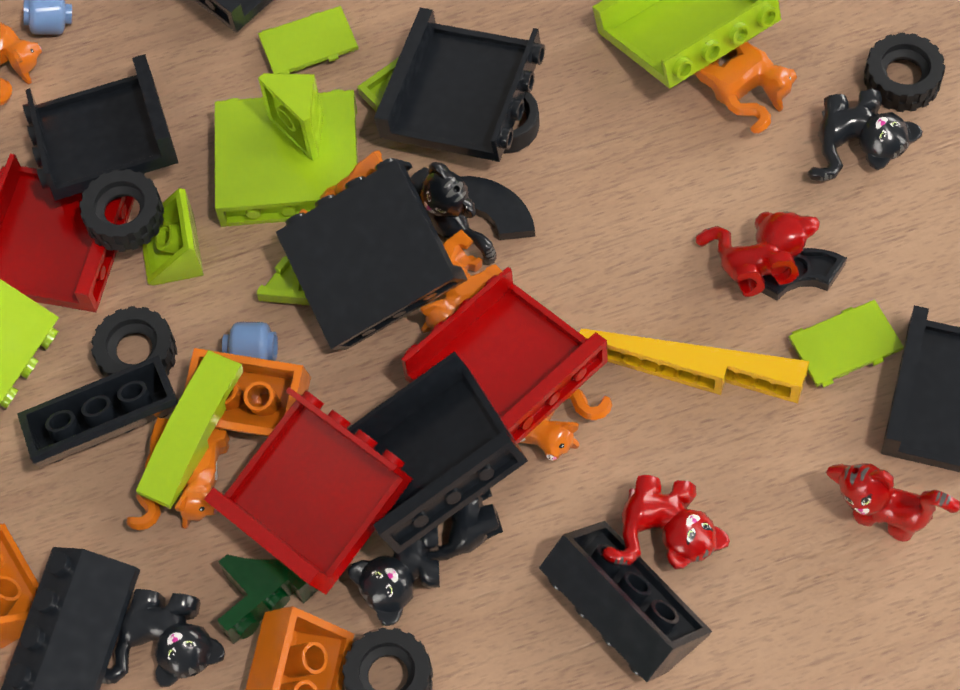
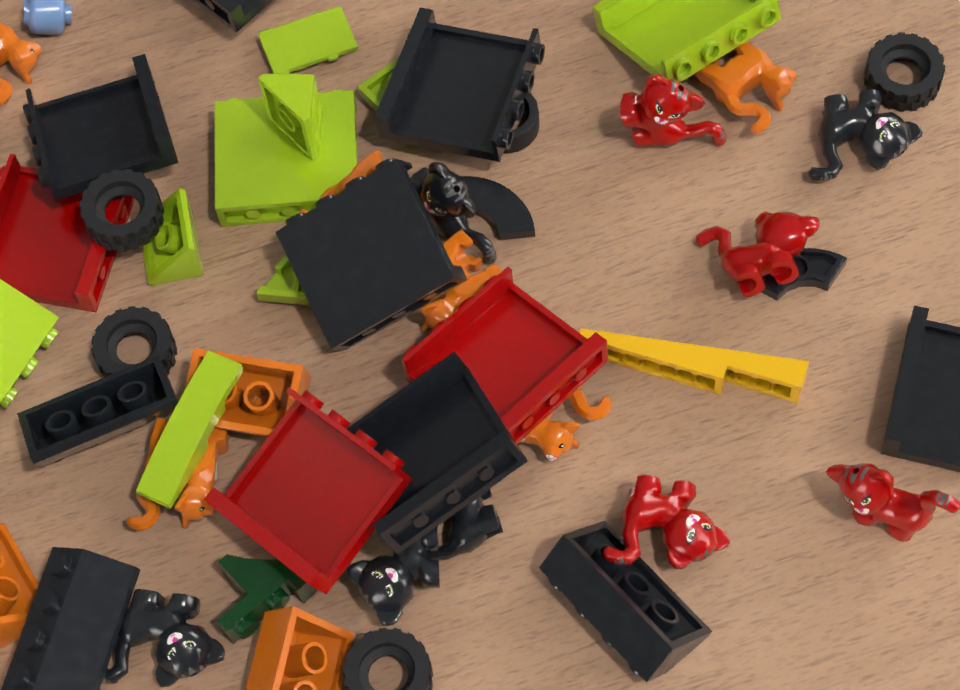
(251, 340): medium blue head -> none
(659, 112): none -> red animal
(846, 343): lime piece -> none

